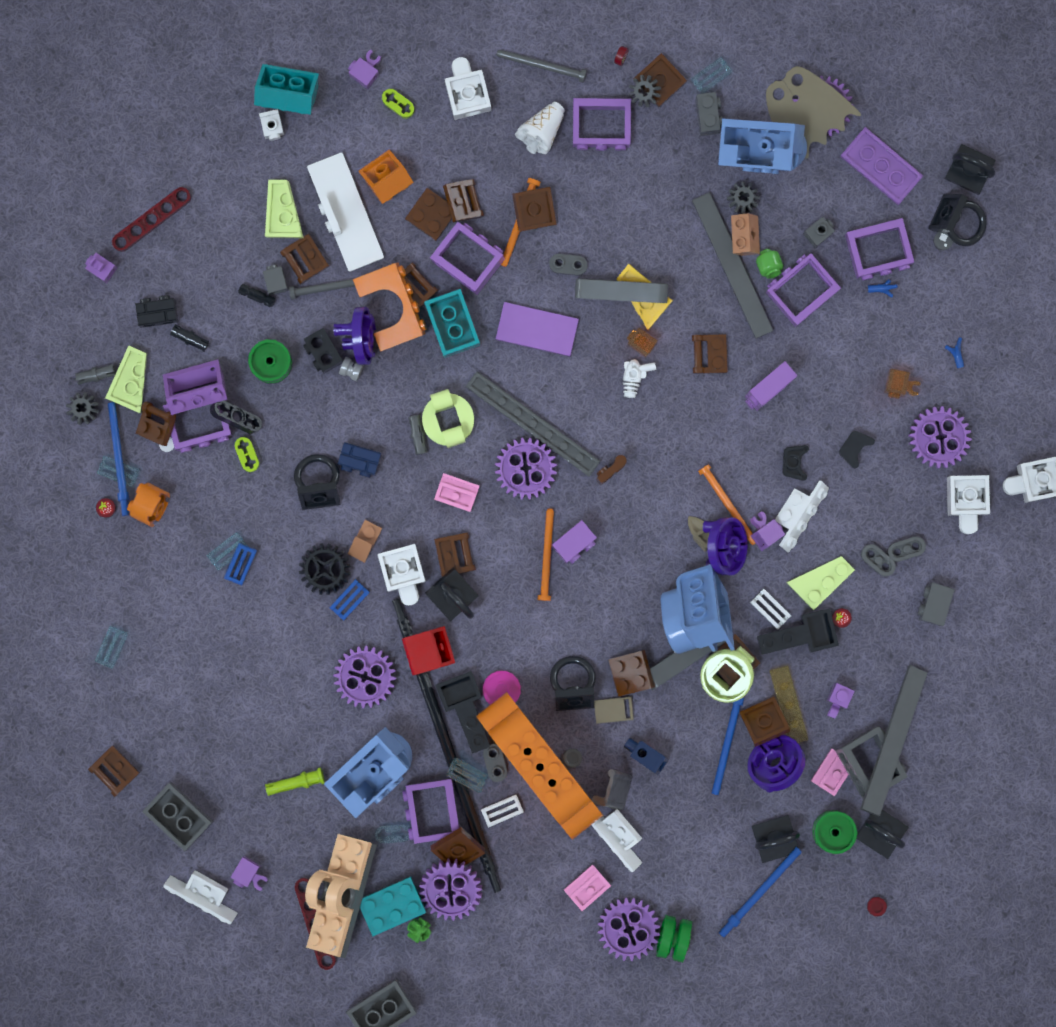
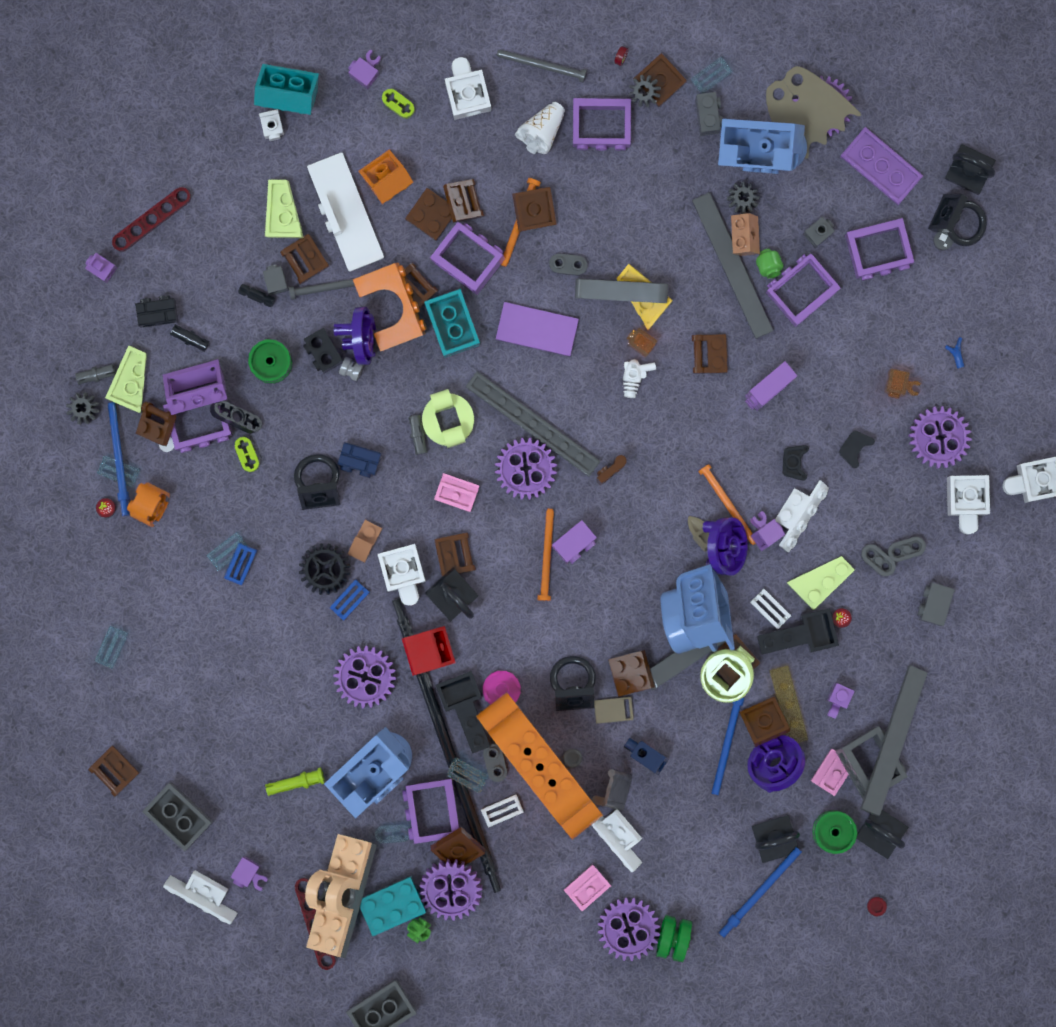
(883, 288): blue bar -> none

